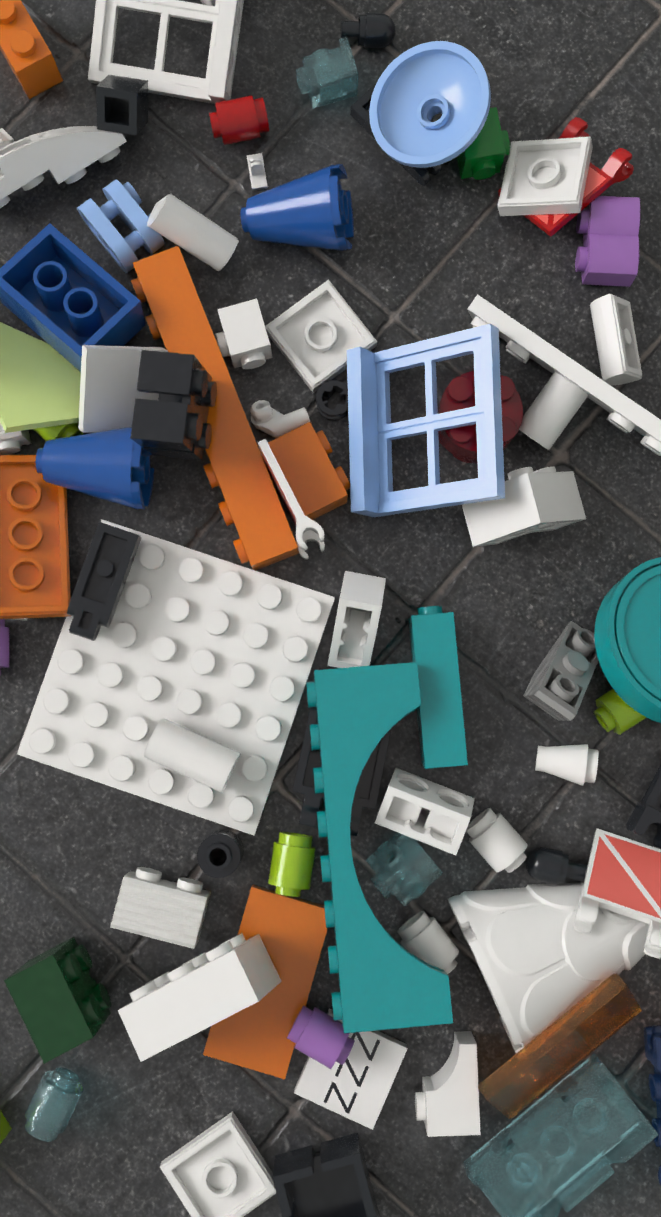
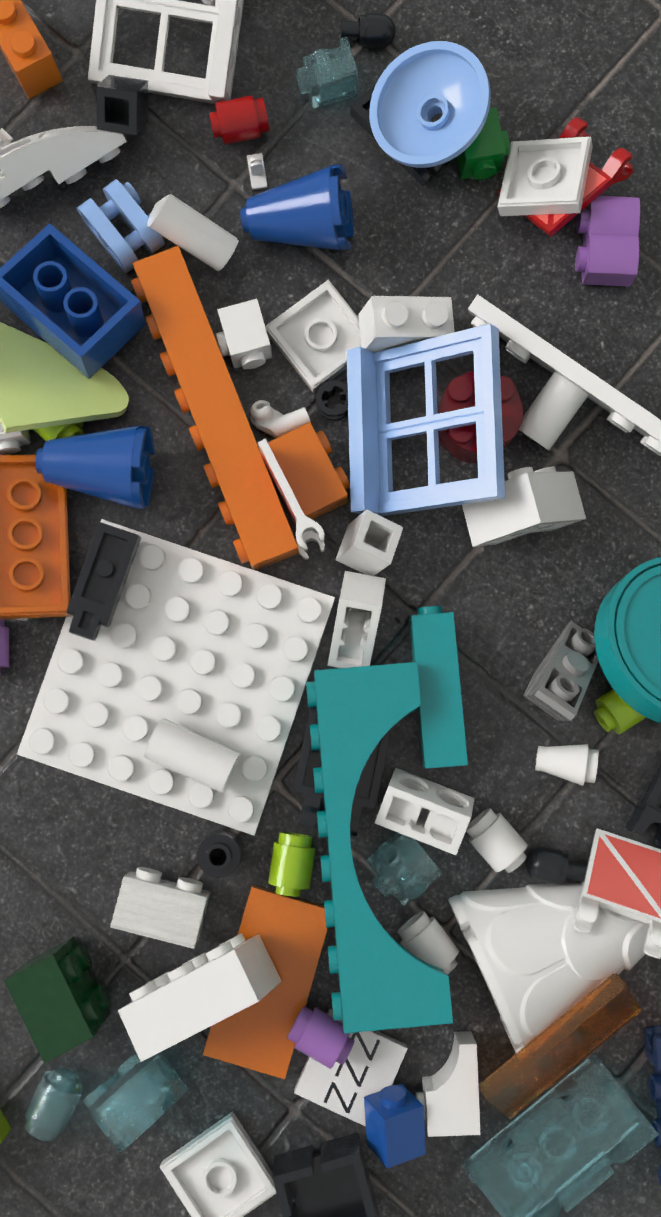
(110, 386): white tile -> none
(134, 1098): none -> clear light blue brick
(178, 420): black piece -> none
(369, 543): none -> white brick
(395, 1125): none -> blue brick
(403, 320): none -> white brick
(615, 340): white brick -> none

